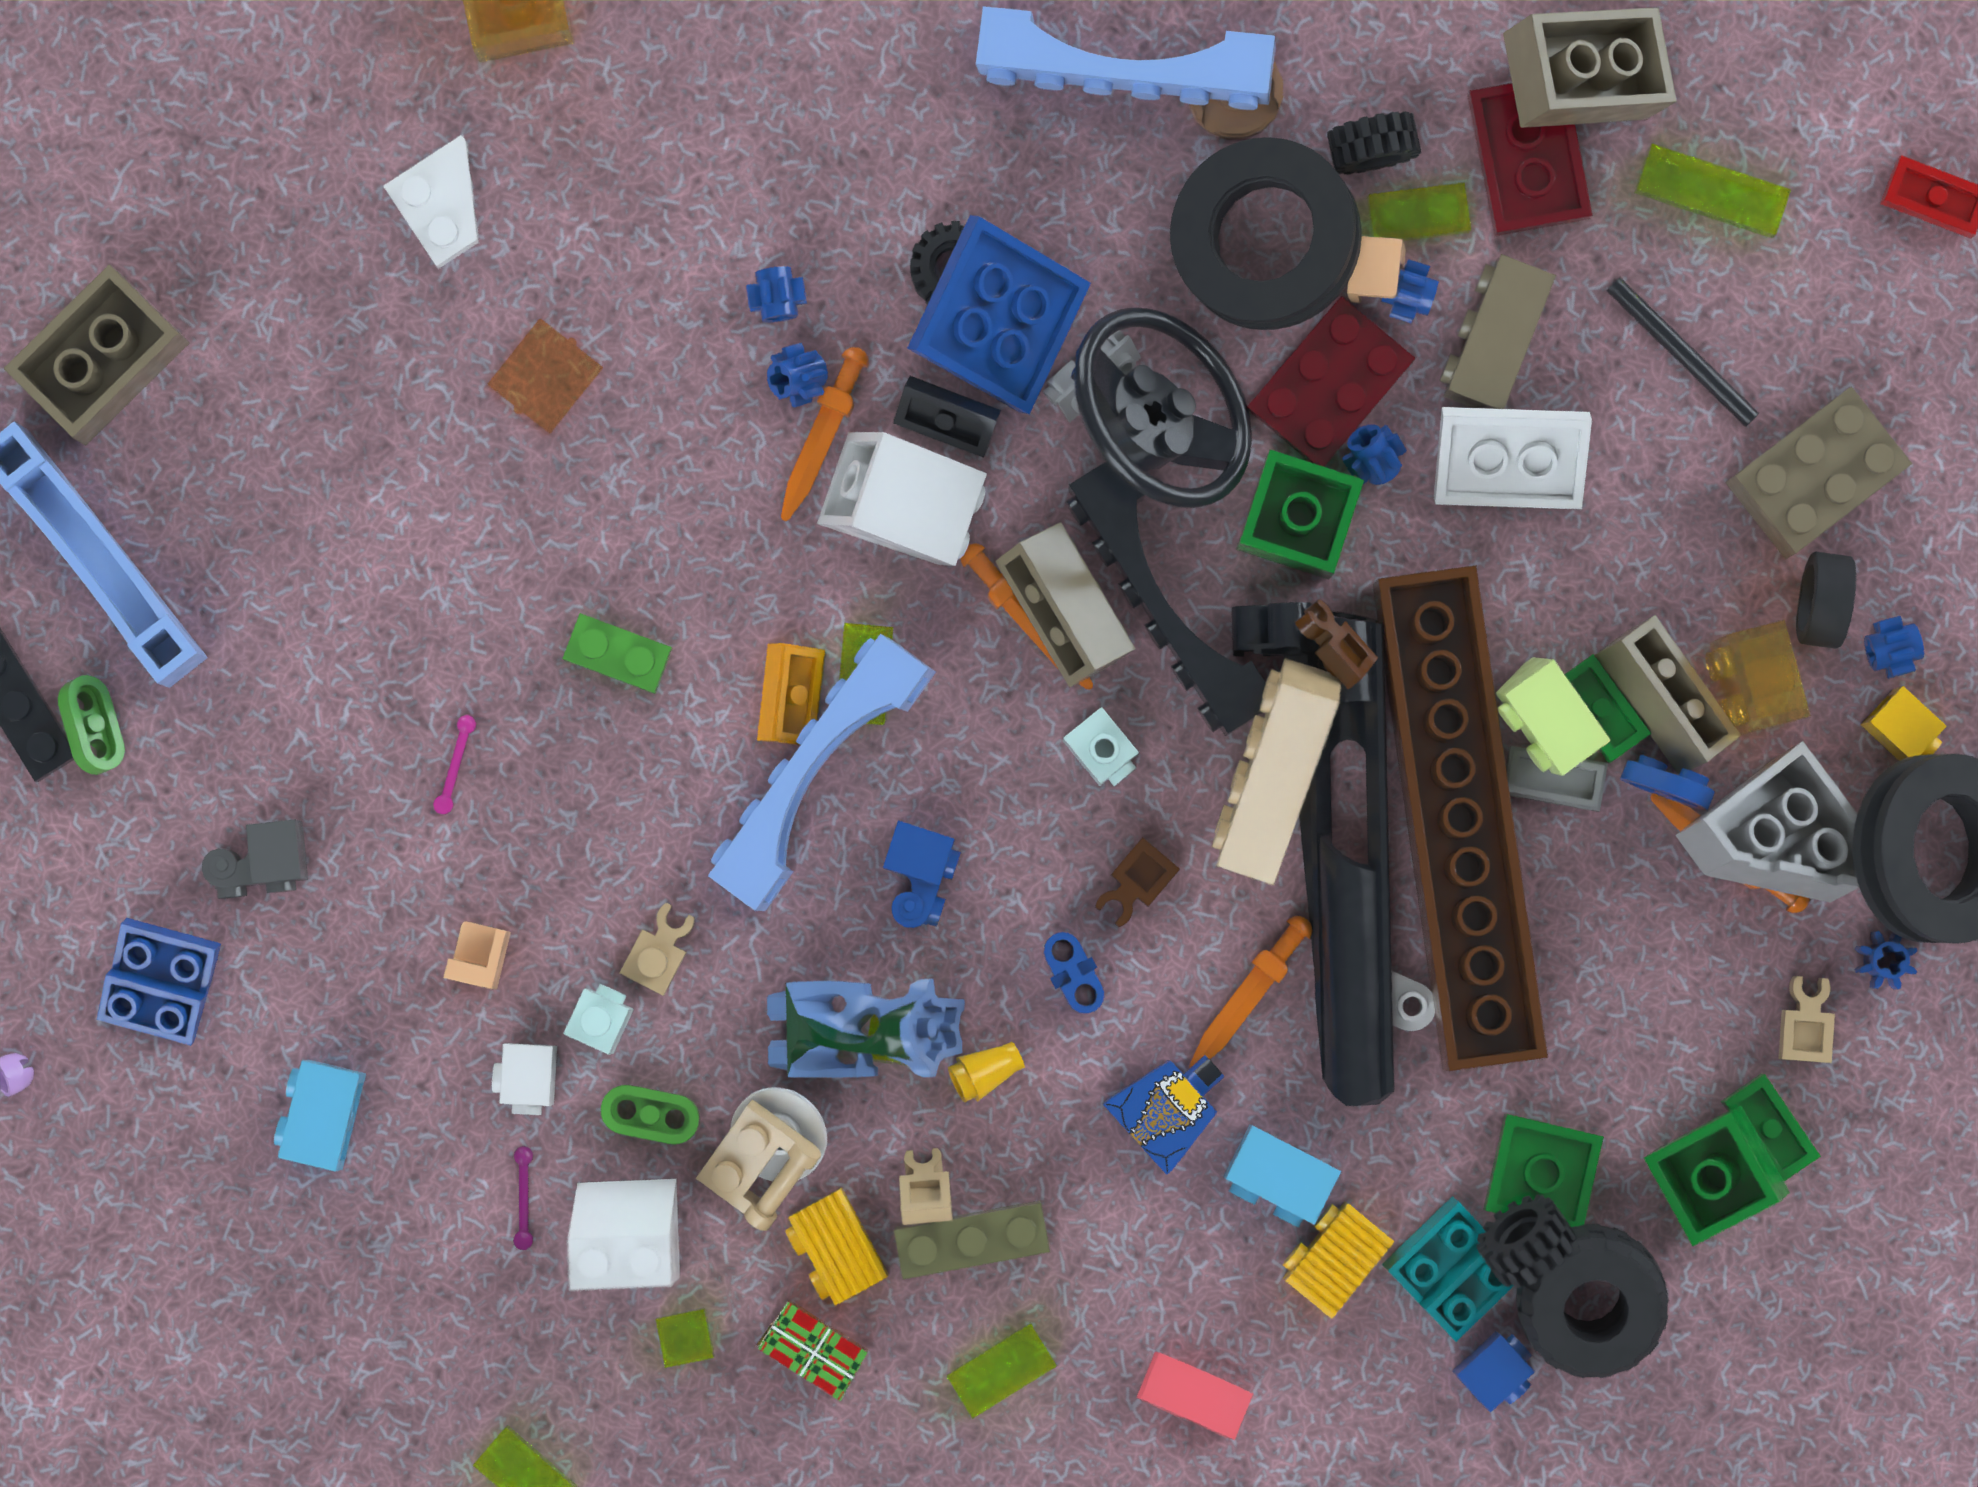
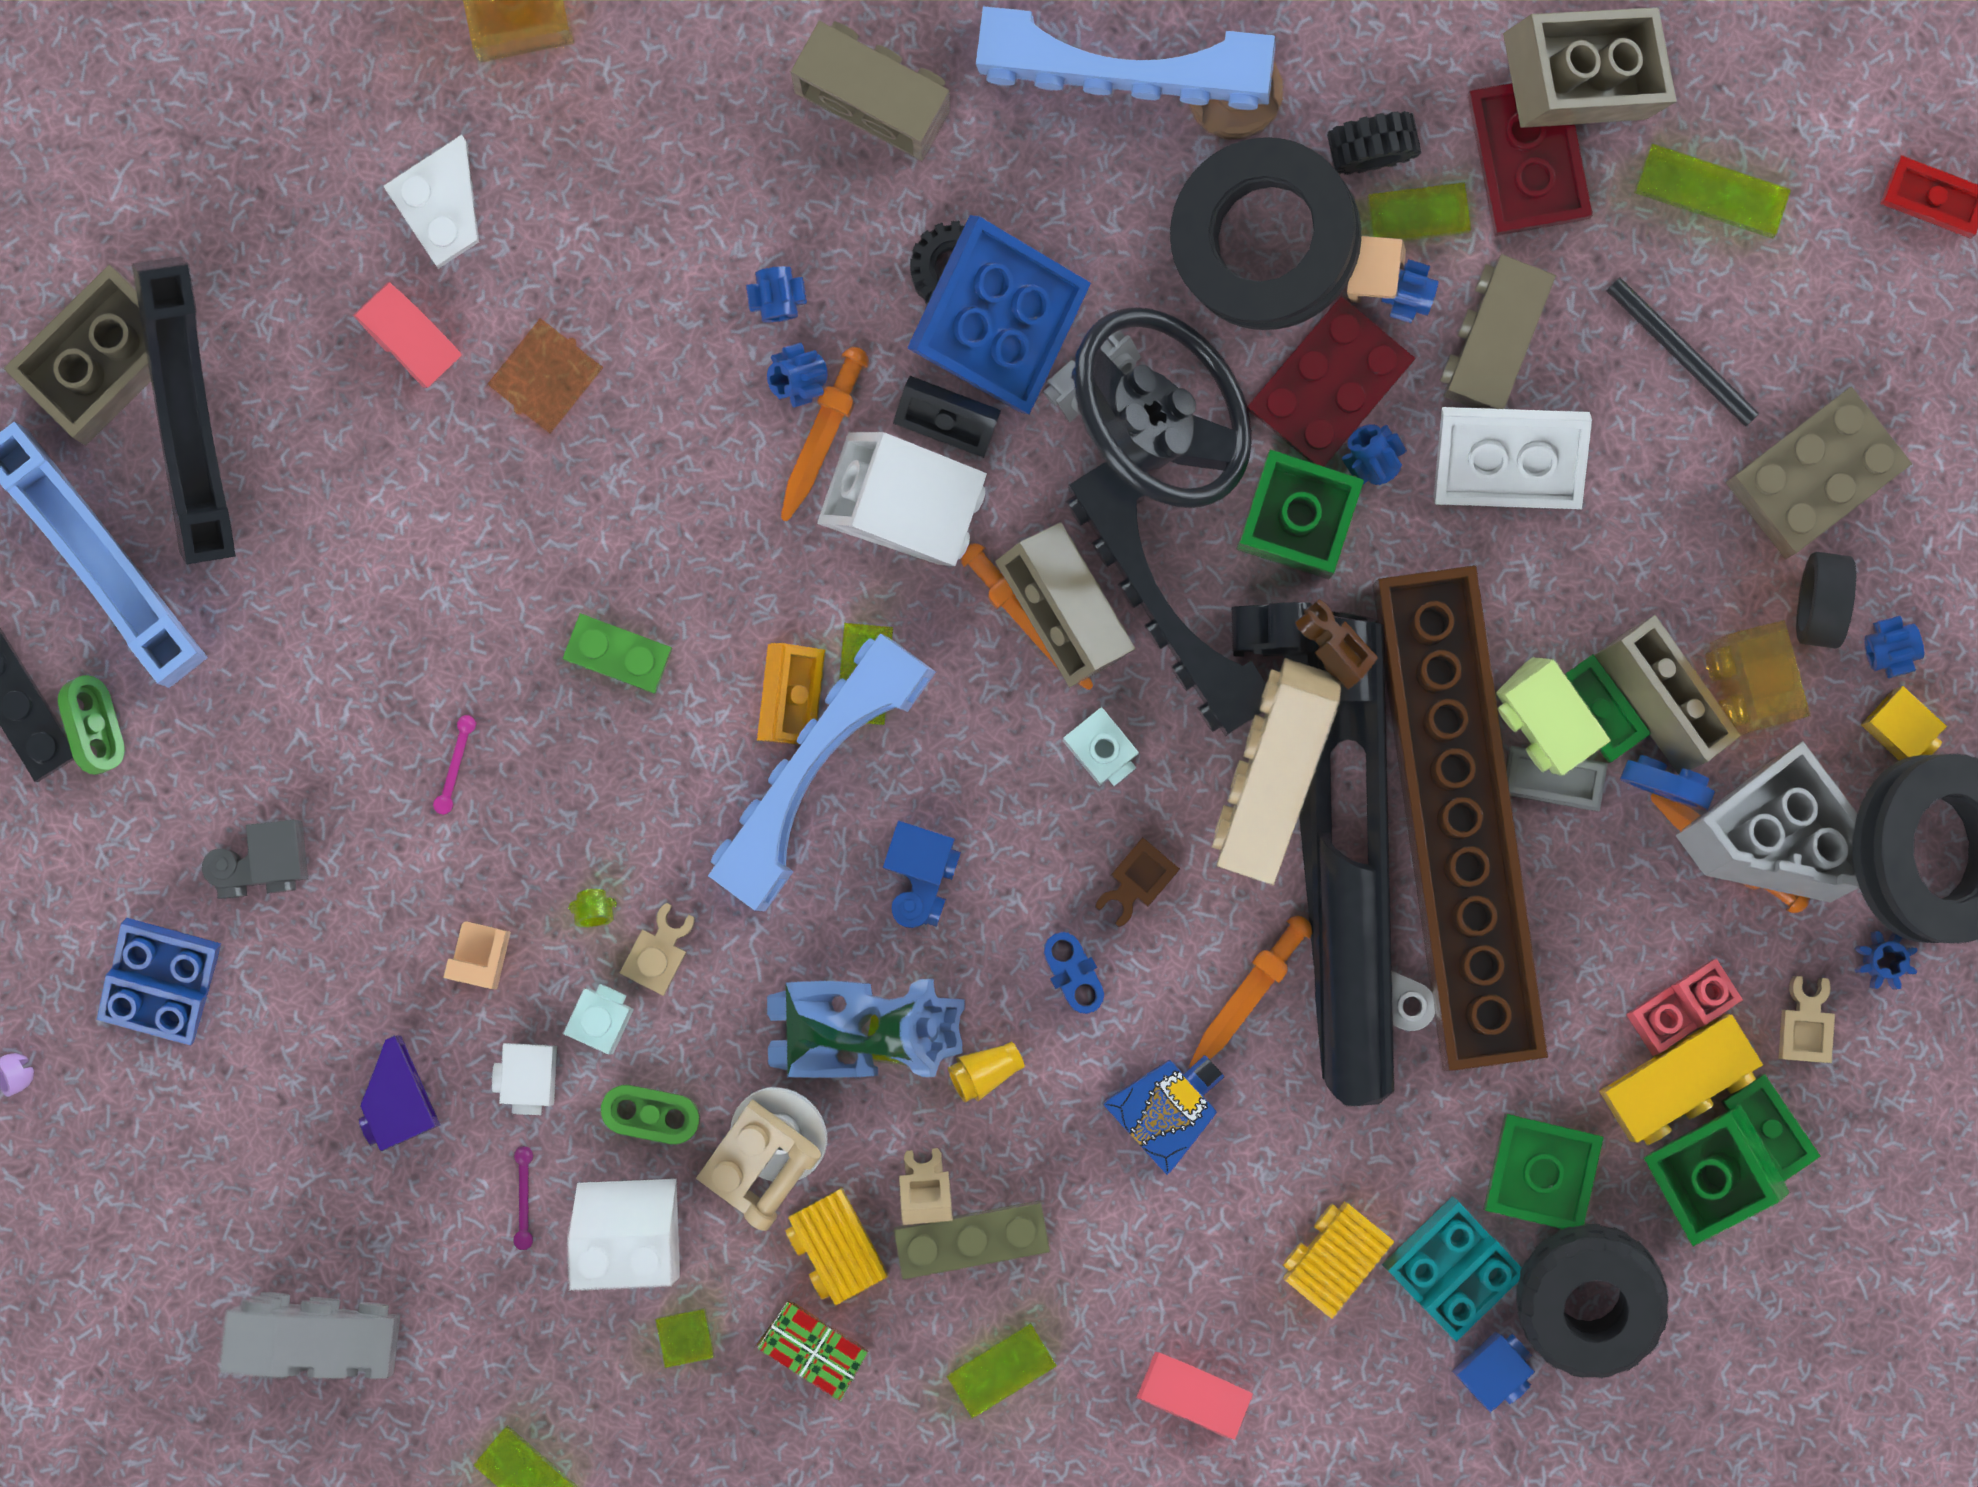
(182, 409): none -> black arch
(317, 1337): none -> light grey brick
(319, 1115): medium azure brick -> none
(395, 1099): none -> dark purple slope
(407, 334): none -> coral slope
(592, 908): none -> clear neon green plate
(871, 88): none -> dark tan brick
(1280, 1175): medium azure brick -> none
(1525, 1241): black tyre -> none
(1682, 1080): none -> yellow brick
(1684, 1007): none -> coral slope

